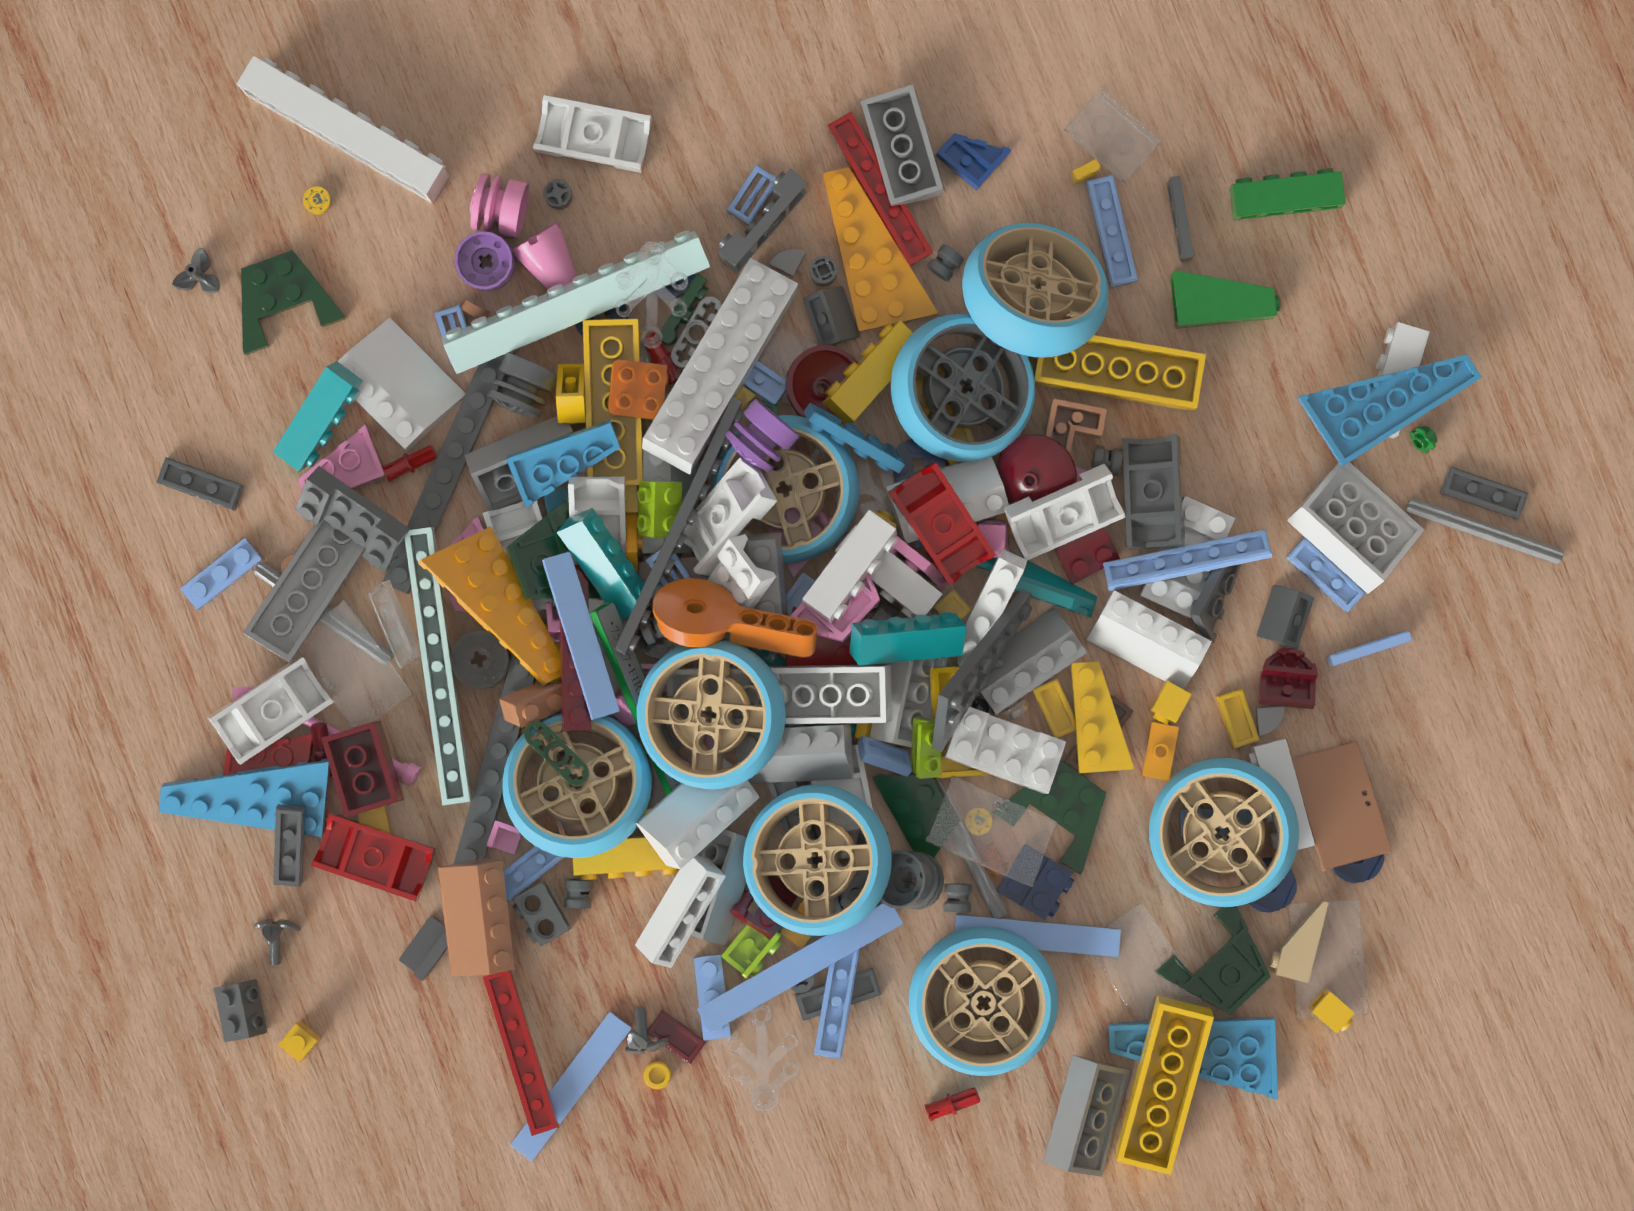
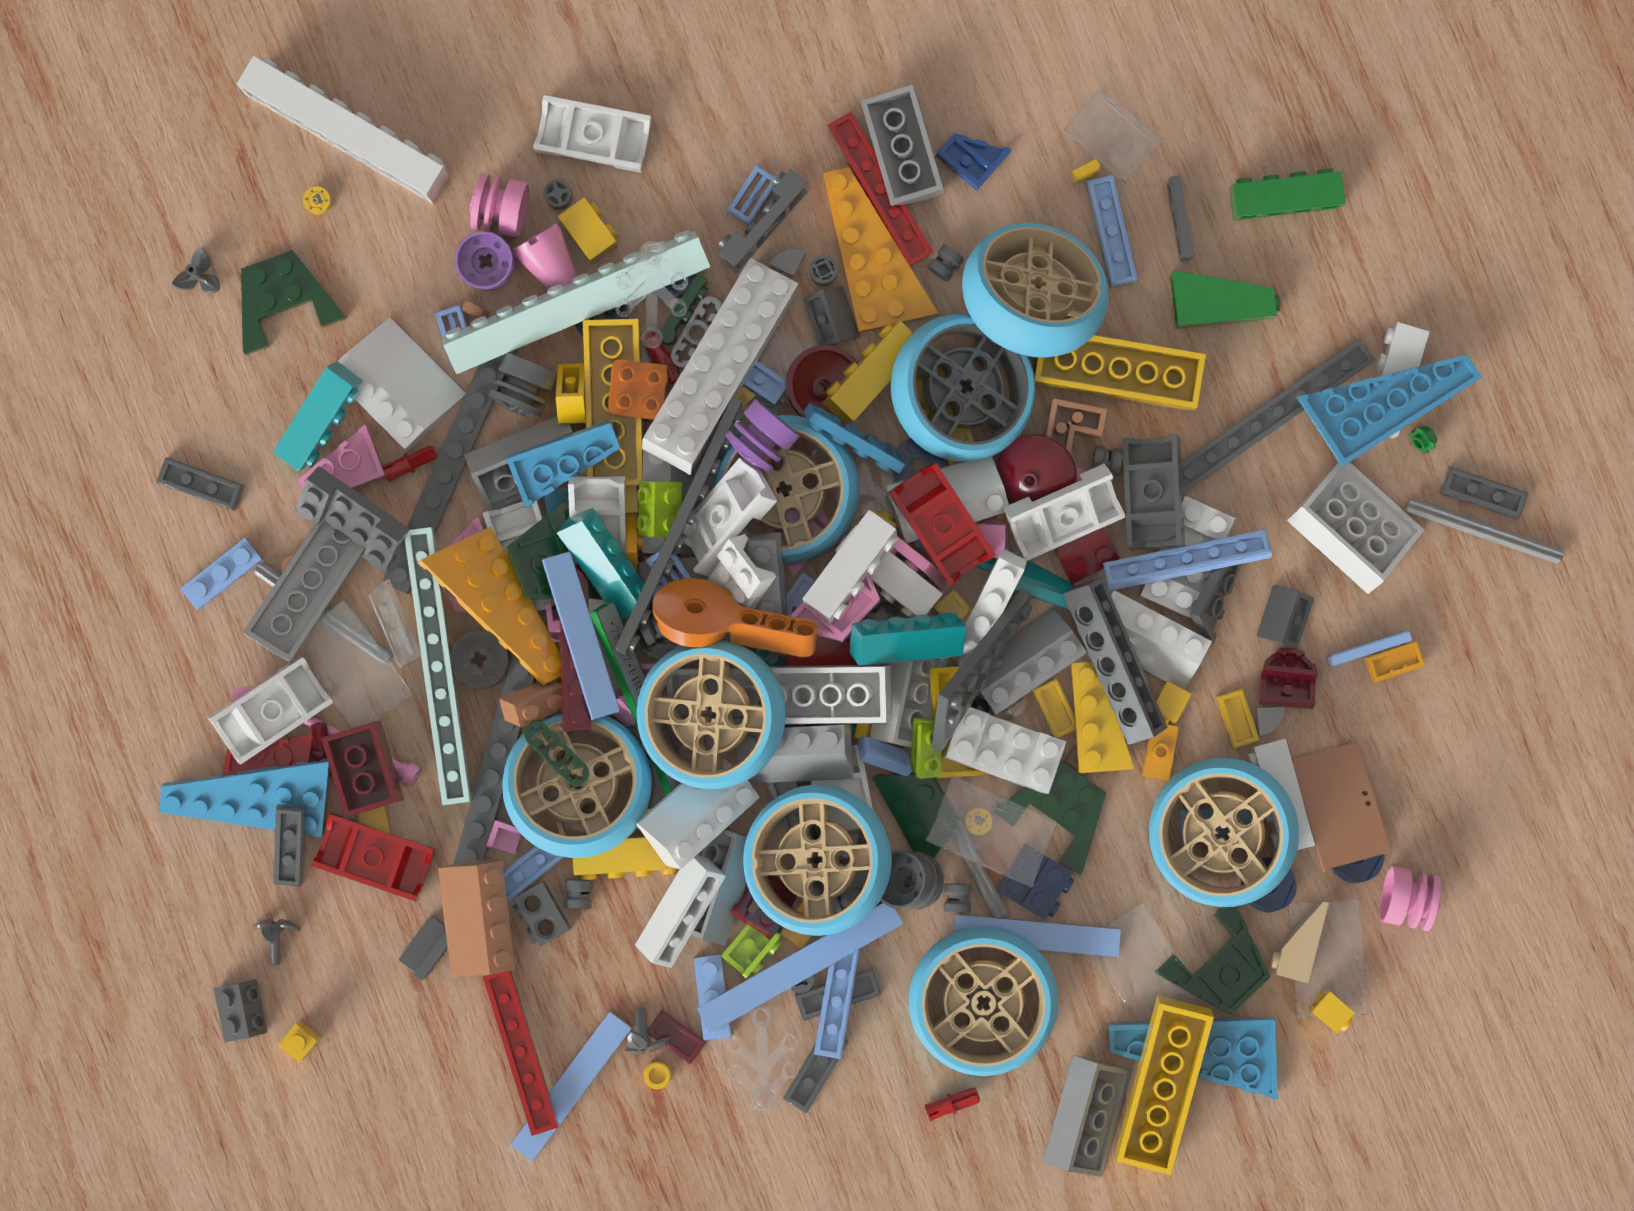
(588, 230): none -> yellow brick
(810, 1080): none -> dark grey tile
(1115, 660): none -> dark grey brick
(1272, 415): none -> dark grey plate
(1325, 575): light blue tile -> none
(1394, 661): none -> light orange plate
(1416, 899): none -> bright pink wheel

